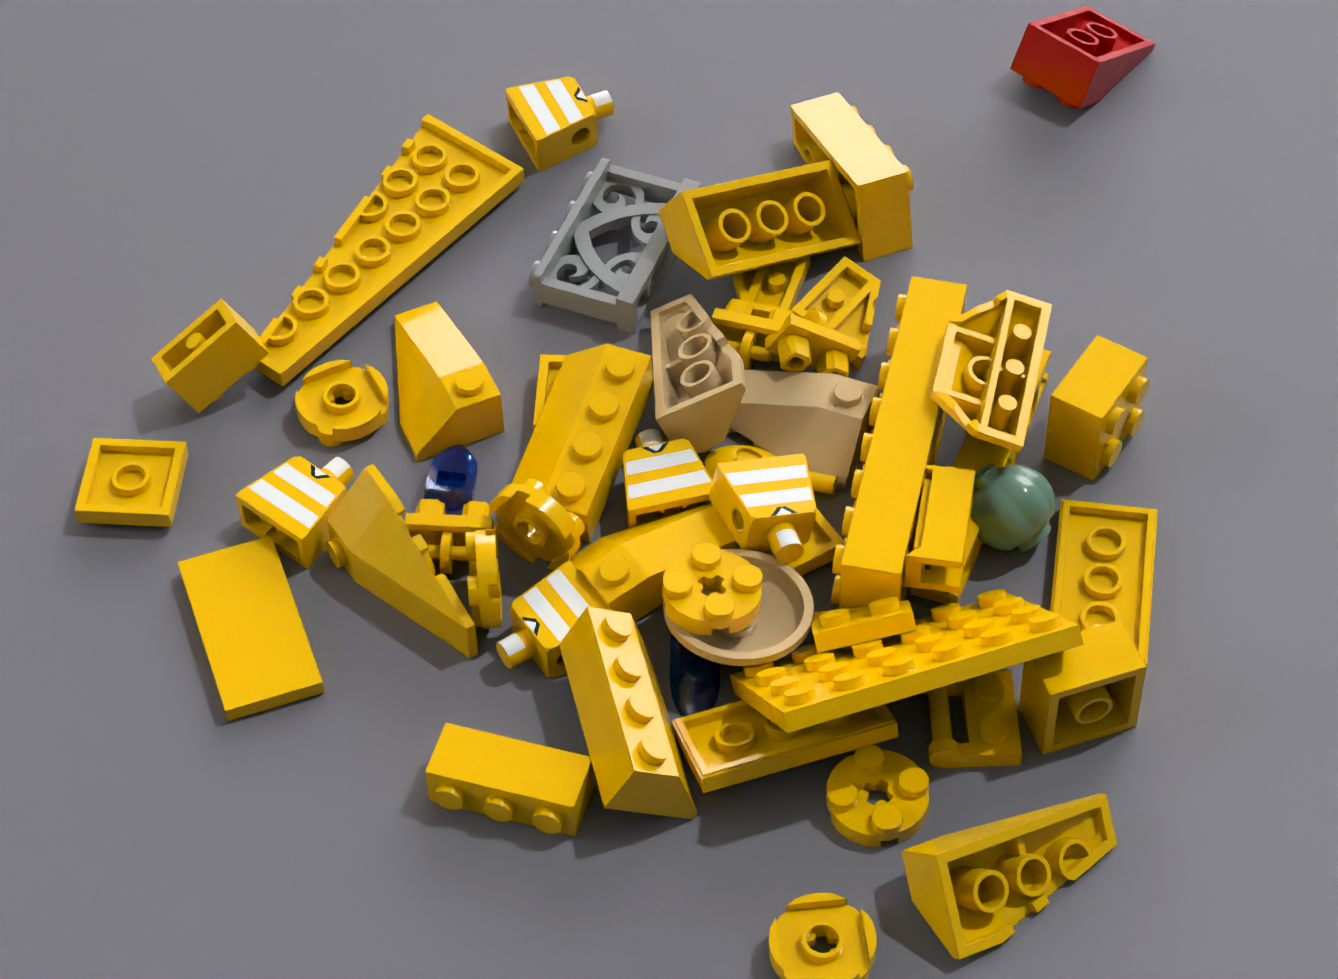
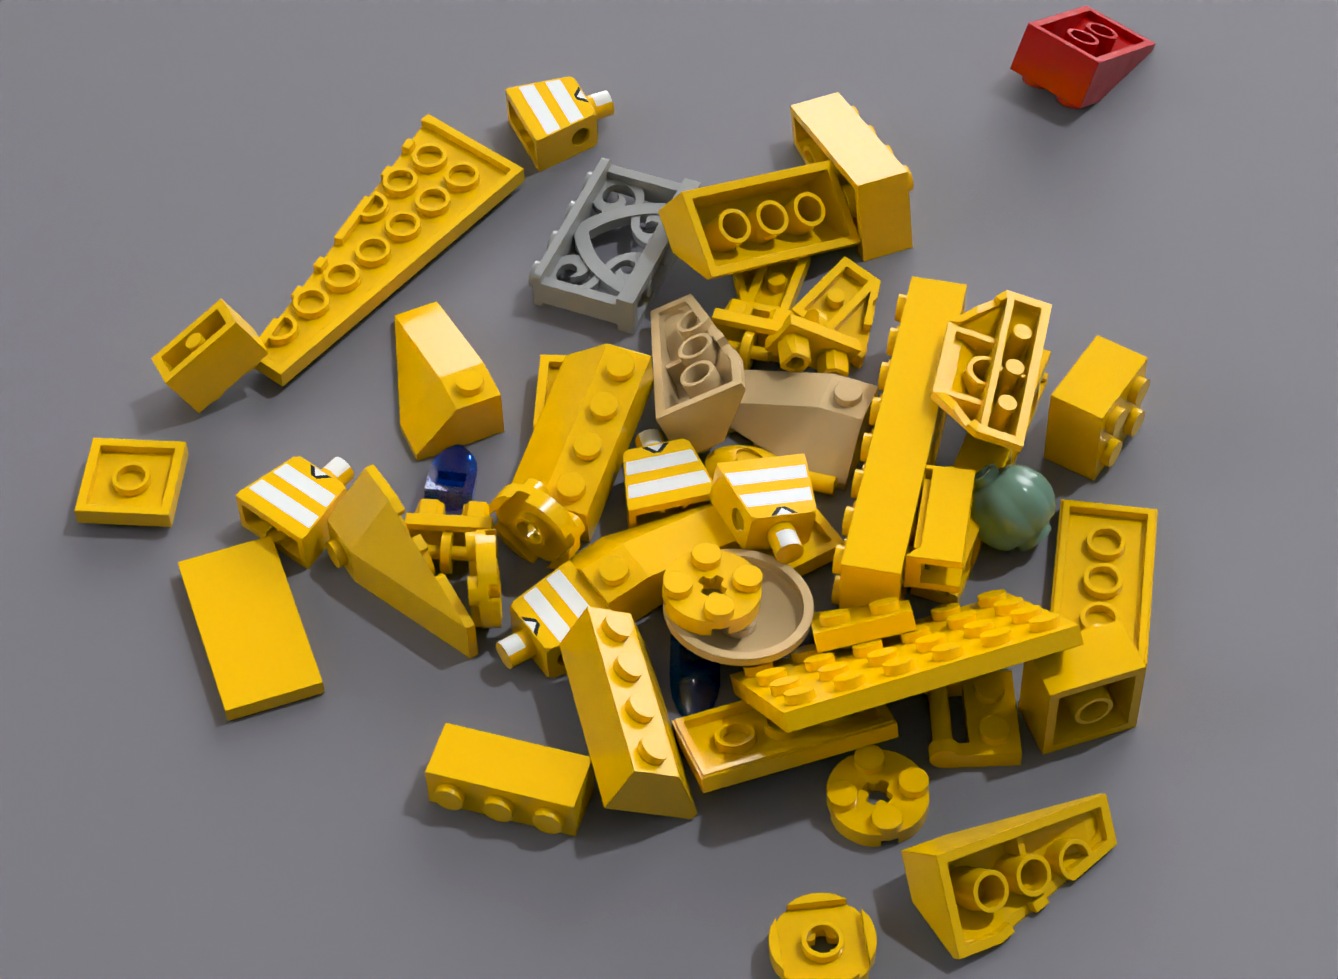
(345, 422): yellow plate -> none

